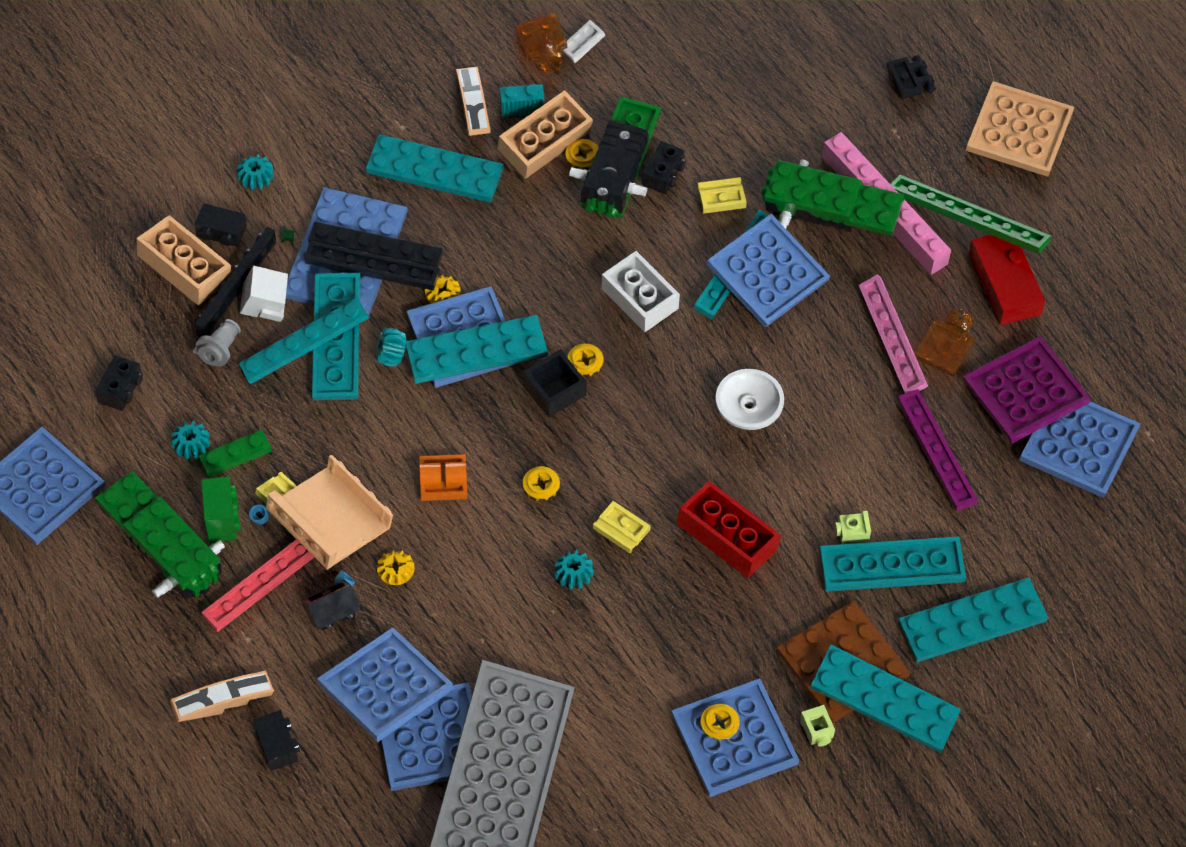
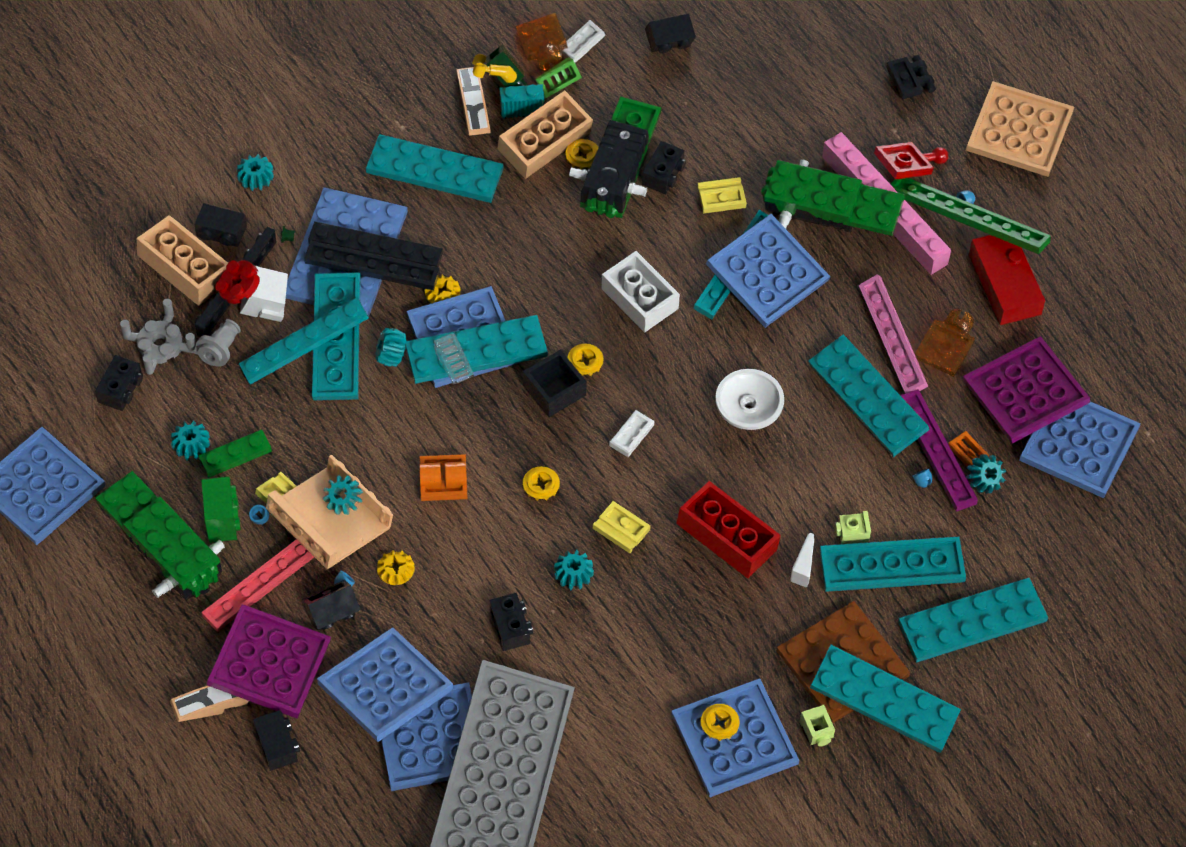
(155, 330): none -> light grey plate
(228, 286): none -> red plate
(269, 661): none -> magenta plate
(335, 500): none -> teal gear
(446, 346): none -> clear slope
(499, 64): none -> torso
(510, 621): none -> black brick
(574, 76): none -> bright green slope
(631, 433): none -> white plate
(670, 33): none -> black brick
(802, 568): none -> white slope
(868, 395): none -> teal plate
(907, 161): none -> red plate
(923, 478): none -> dark azure hinge
(958, 446): none -> orange tile
(966, 195): none -> dark azure hinge
(979, 475): none -> teal gear

